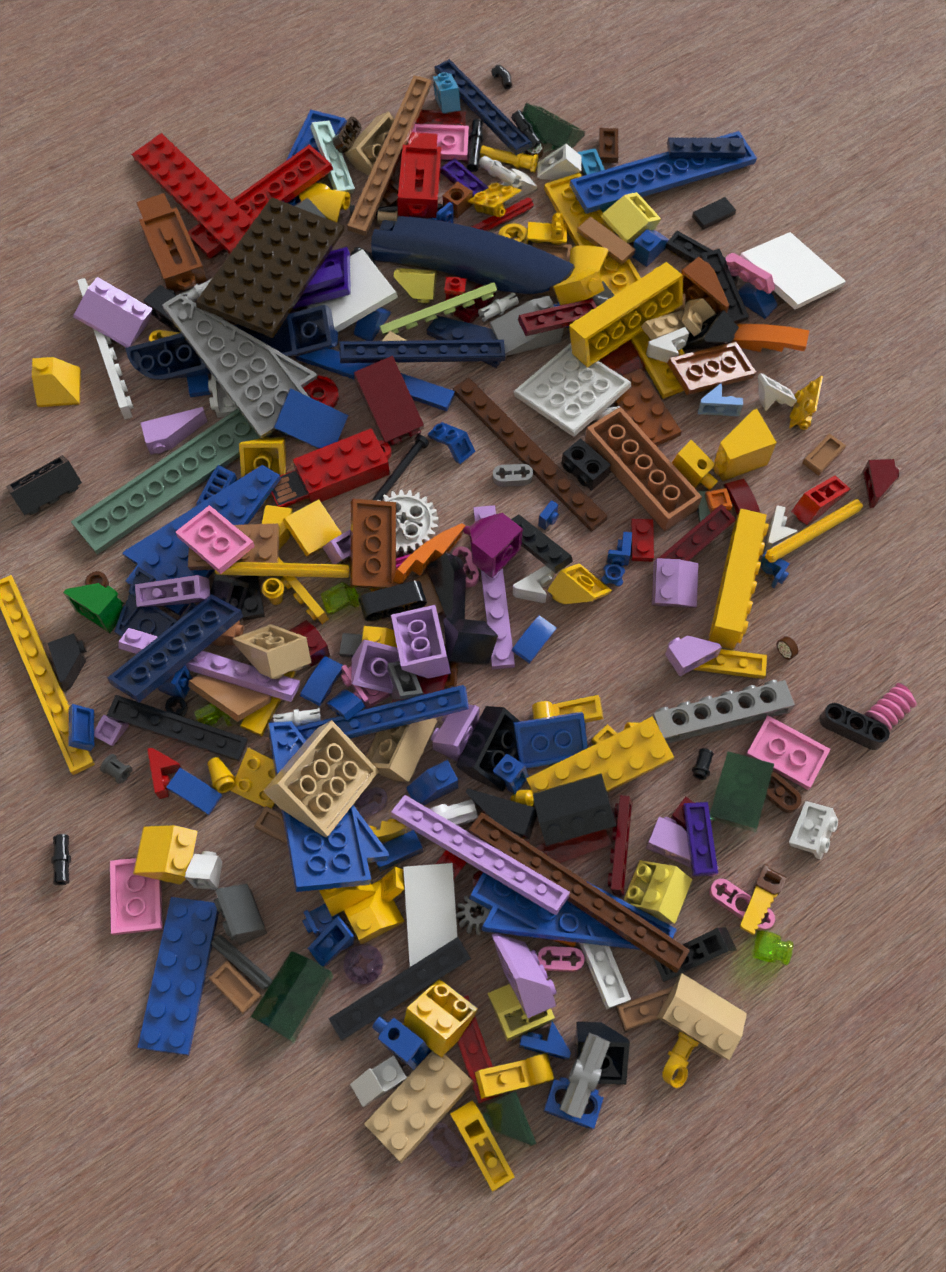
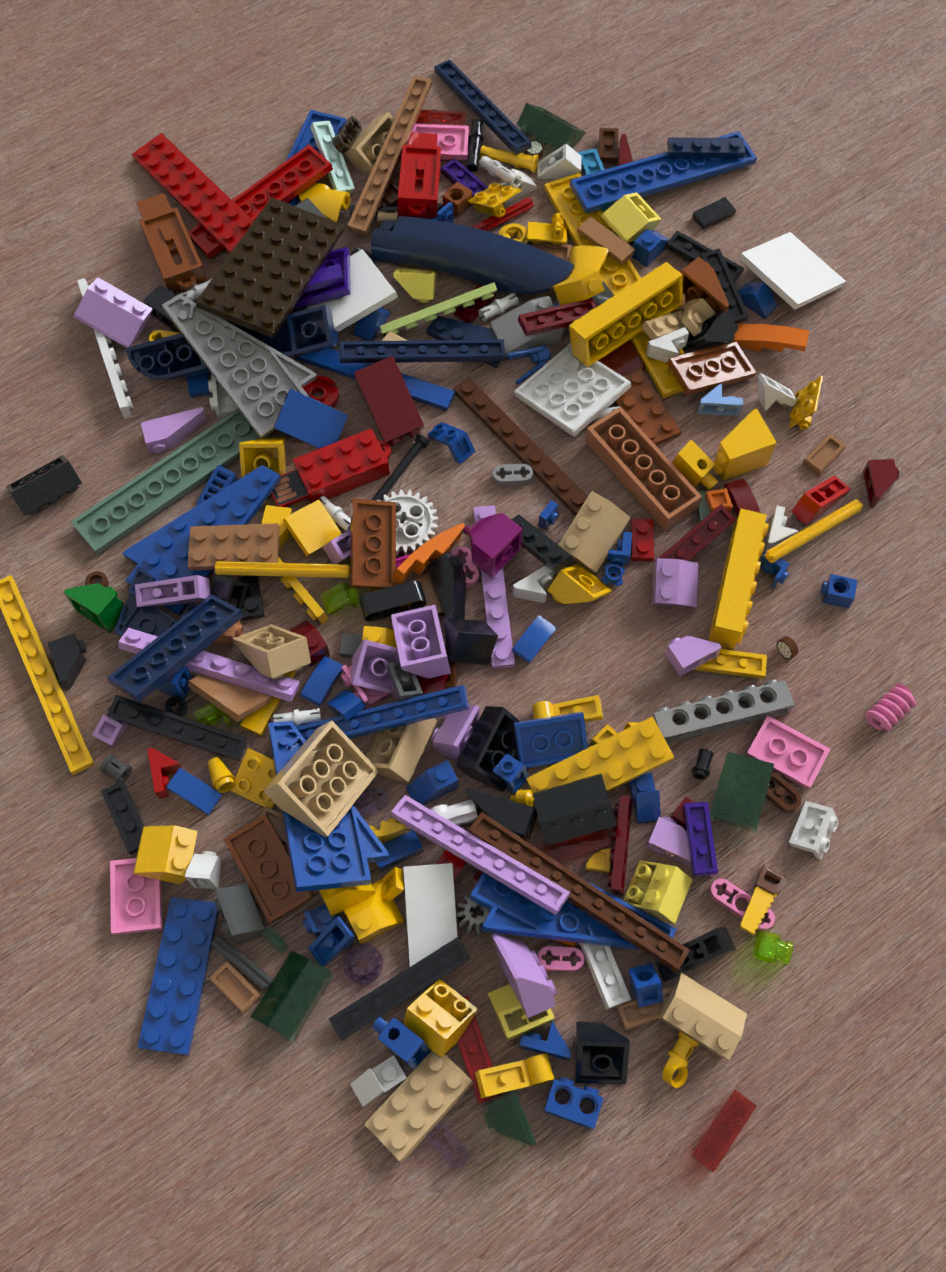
(55, 382): yellow slope -> none
(61, 859): black pin -> none
(81, 727): blue tile -> none
(124, 815): none -> black plate
(215, 539): bright pink plate -> none
(266, 868): none -> dark orange plate
(273, 590): yellow cone -> none
(275, 940): none -> clear green tile
(336, 514): none -> white pin
(446, 93): dark azure brick -> none
(454, 287): red bracket -> none
(482, 1145): yellow slope -> none
(500, 71): black arm -> none
(526, 128): black pin -> none
(537, 355): none -> blue plant
(584, 1075): light grey piece -> none
(589, 461): black brick -> none
(594, 531): none -> tan slope
(599, 862): none -> yellow tile
(624, 154): none -> dark red slope
(645, 799): none -> blue slope
(645, 985): none -> blue brick
(723, 1130): none -> clear red plate
(749, 272): bright pink plate -> none
(845, 585): none -> blue brick
(865, 725): black beam -> none

